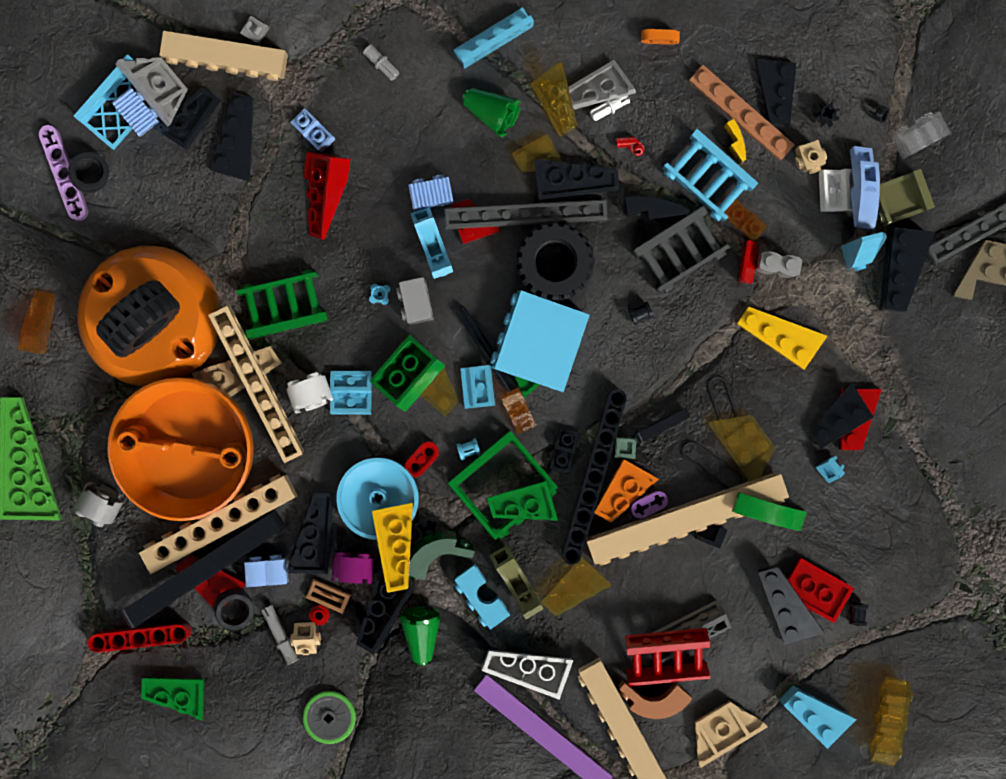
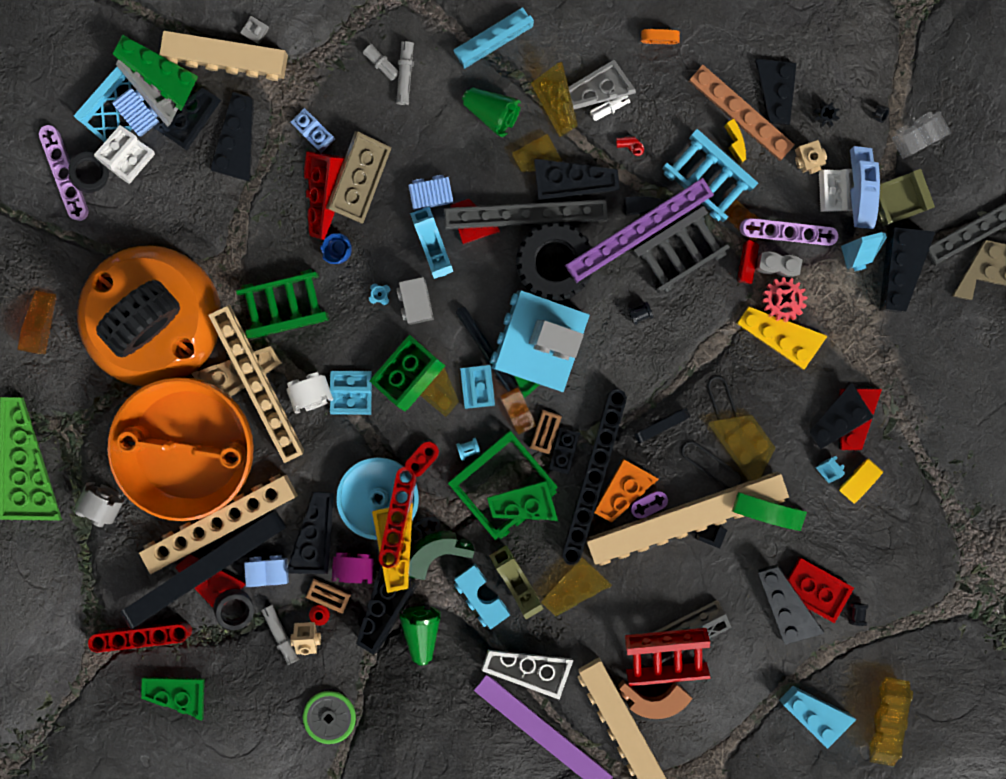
(124, 154): none -> white slope
(165, 75): none -> green wing
(336, 248): none -> blue hair
(358, 177): none -> dark tan tile
(399, 528): none -> red beam
(405, 68): none -> light grey pin
(551, 415): none -> medium nougat tile
(555, 338): none -> light grey brick
(625, 447): sand green tile -> none
(639, 230): none -> medium lavender tile
(724, 730): tan wing -> none
(790, 304): none -> coral gear
(798, 236): none -> lavender beam
(861, 480): none -> yellow slope

